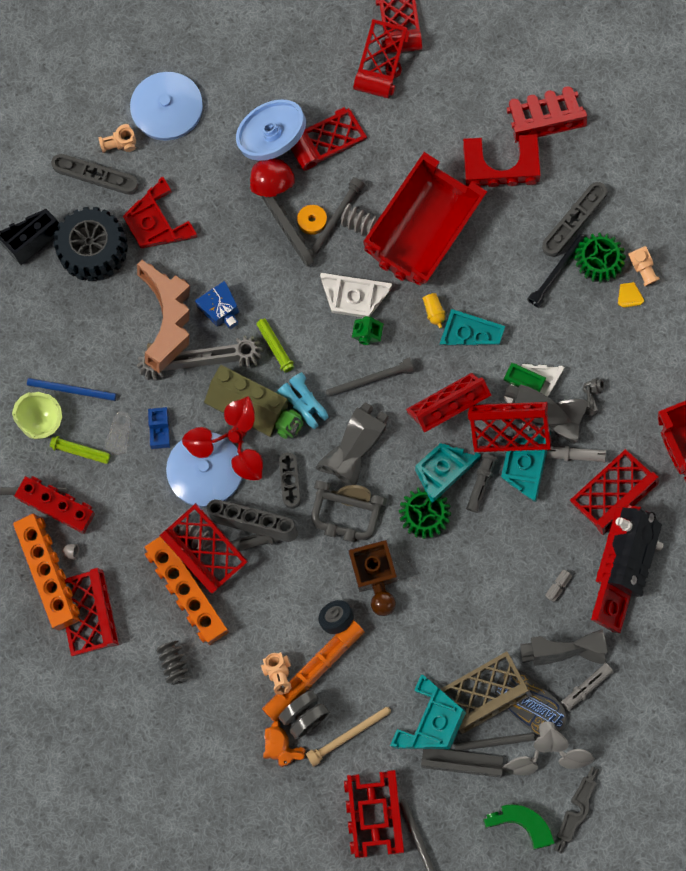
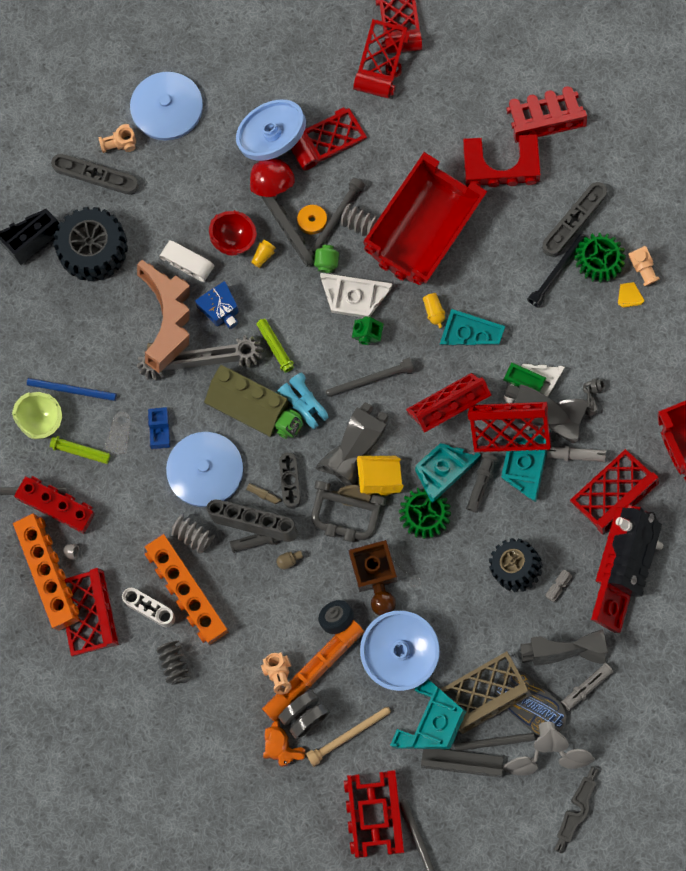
(149, 223): red wing -> none
(160, 608): none -> white beam
(187, 261): none -> white beam
(193, 561): red fence -> none
(232, 232): none -> red cylinder
(242, 417): red plant -> none
(262, 493): none -> dark tan piece
(263, 253): none -> yellow cone
(288, 559): none -> dark tan cylinder
(326, 259): none -> bright green head
(379, 474): none -> yellow slope
(400, 650): none -> light blue dish
(515, 565): none -> black wheel
(525, 817): green arch -> none

